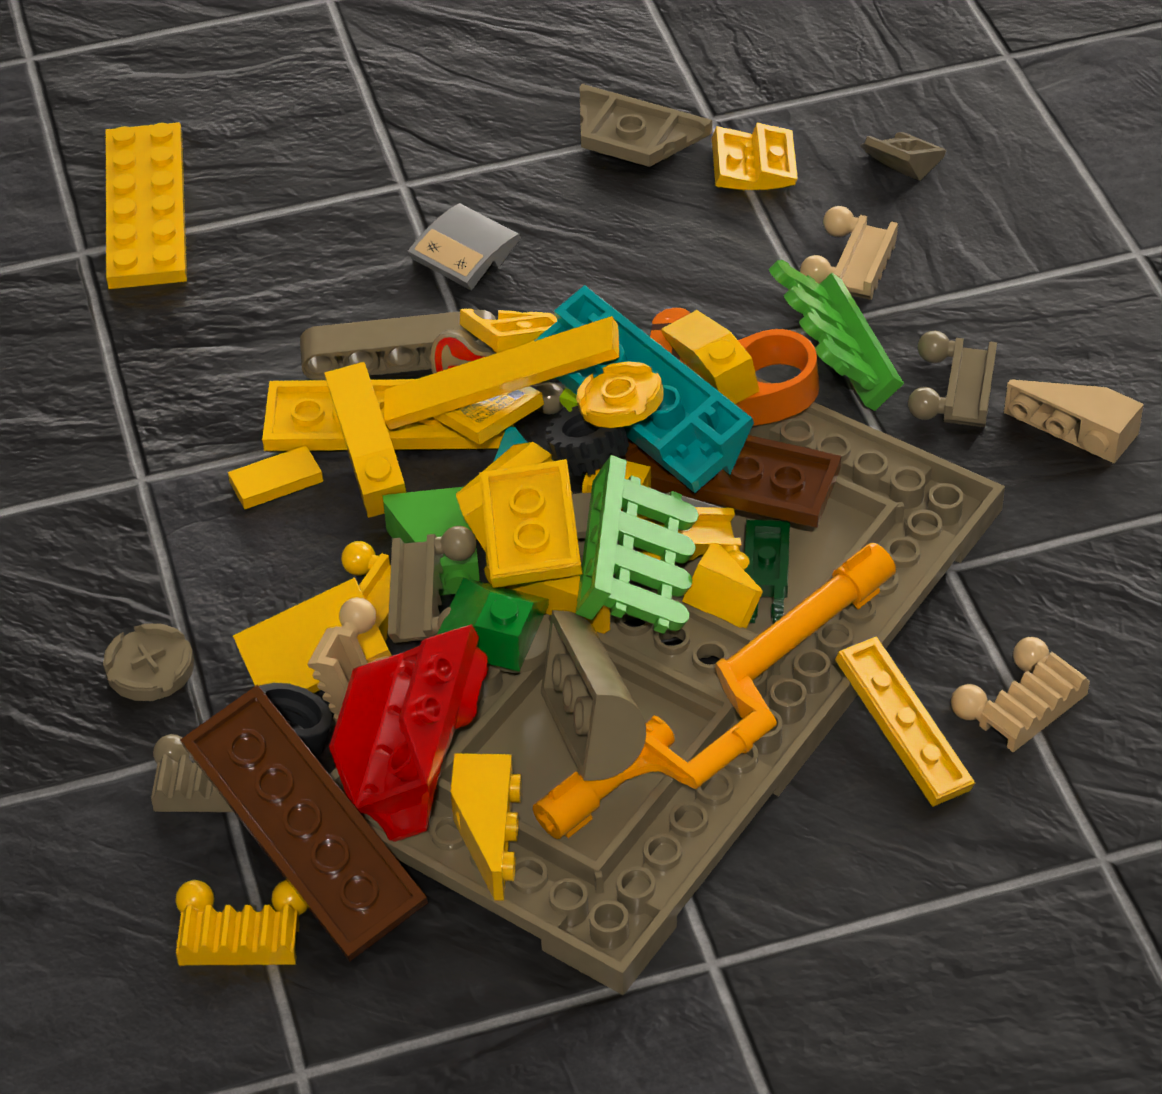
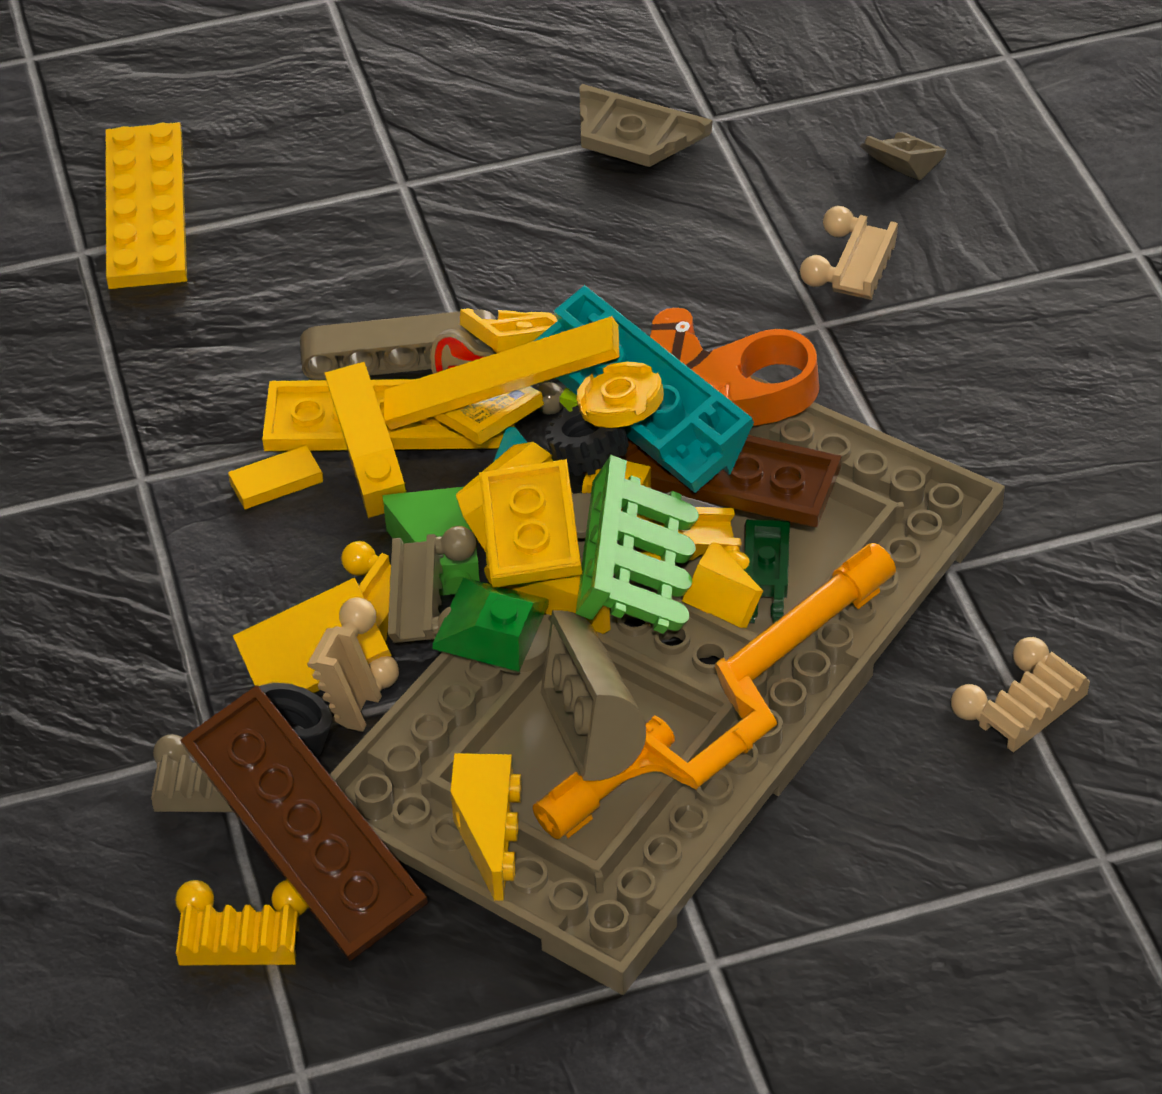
(148, 662): dark tan tile -> none
(400, 726): red slope -> none
(463, 245): light grey slope -> none
(713, 355): yellow slope -> none
(754, 159): yellow slope -> none
(842, 333): bright green fence -> none
(904, 721): yellow tile -> none
(968, 382): dark tan gear -> none
(1078, 414): tan slope -> none

